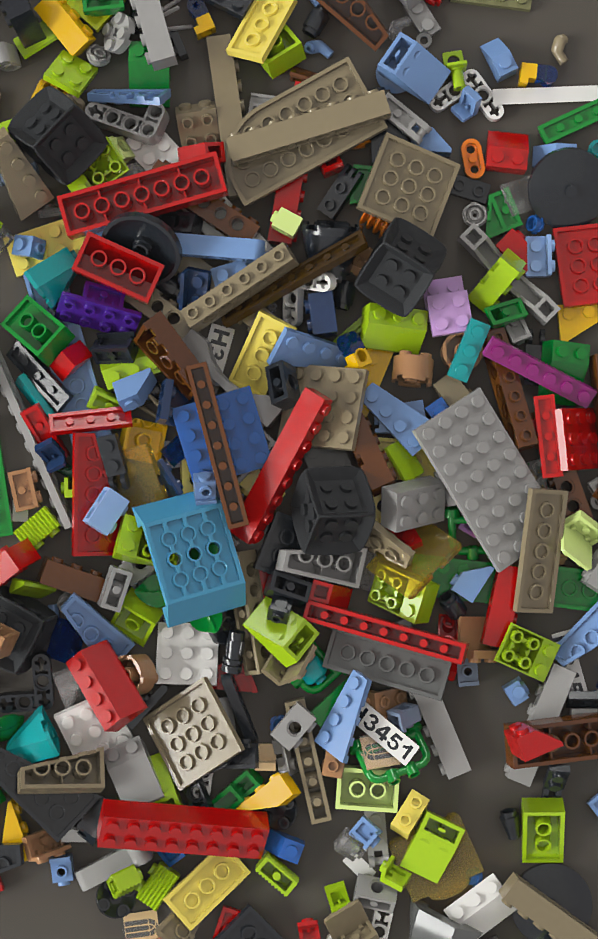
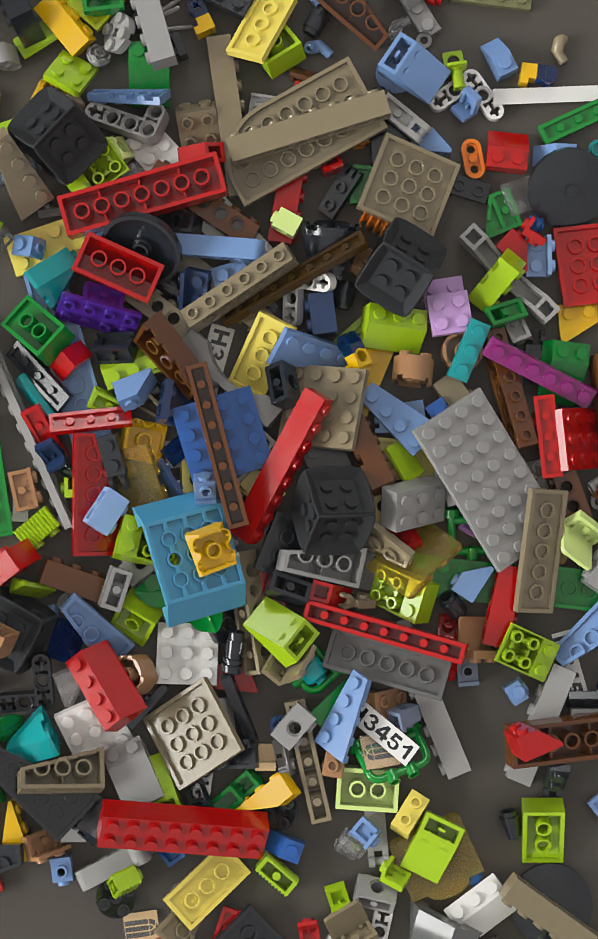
(157, 885): lime brick -> none
(211, 548): none -> yellow slope
(279, 609): black bracket -> none
(359, 601): none -> dark tan plate
(359, 866): white sticker -> none
(474, 208): light grey plate -> none
(533, 237): none -> red bracket

